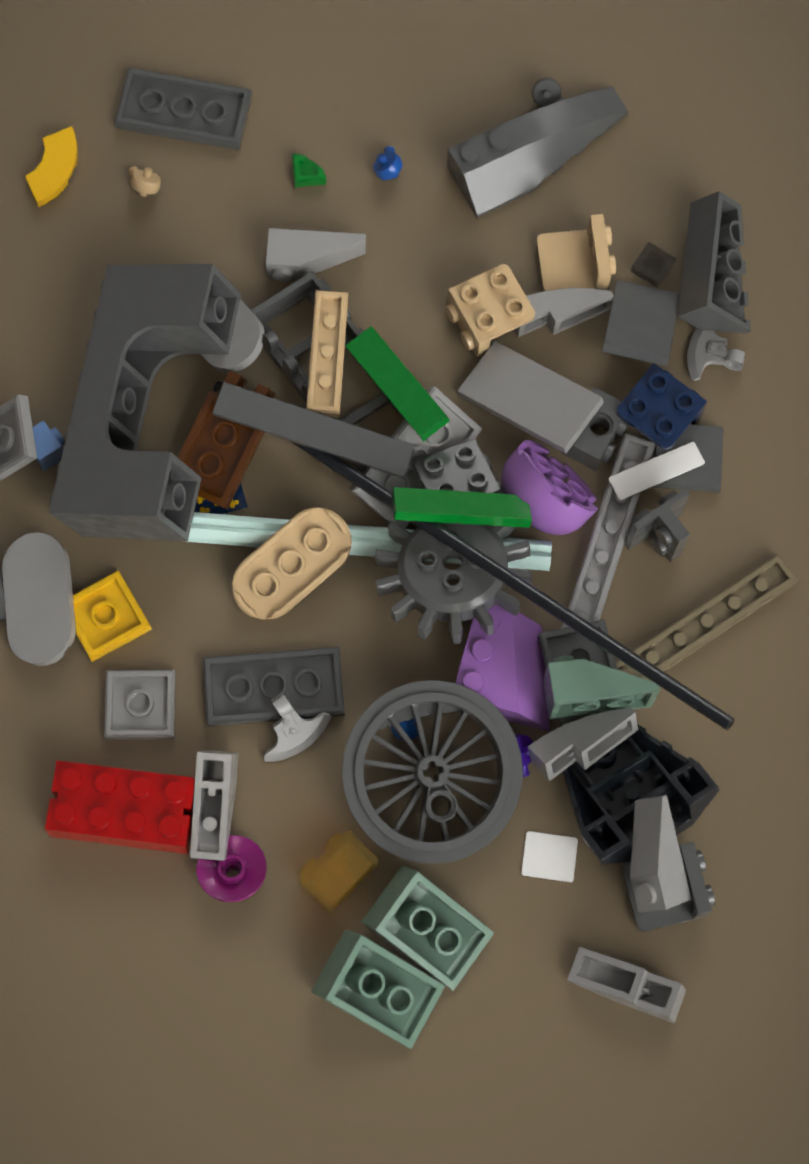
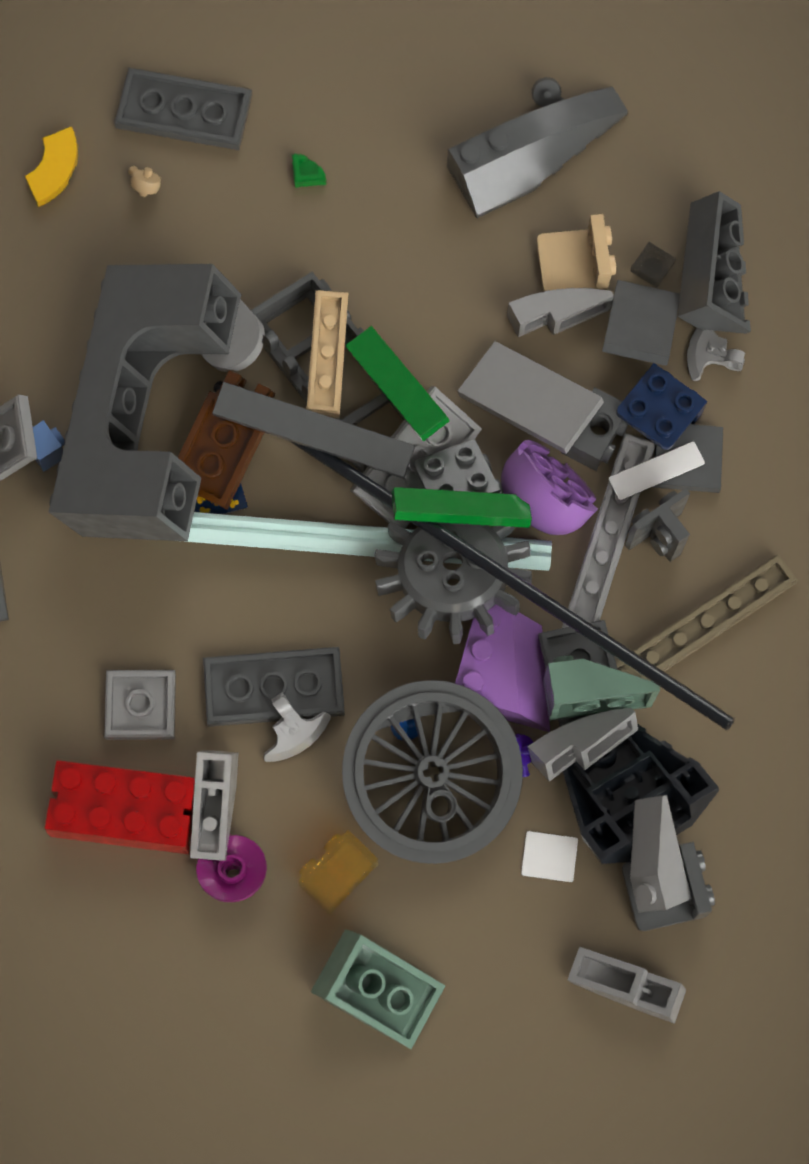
(38, 599): light grey tile -> none
(107, 616): yellow tile -> none
(291, 563): tan tile -> none
(299, 252): light grey slope -> none
(388, 164): blue piece -> none
(427, 926): sand green slope -> none
(488, 307): tan bracket -> none

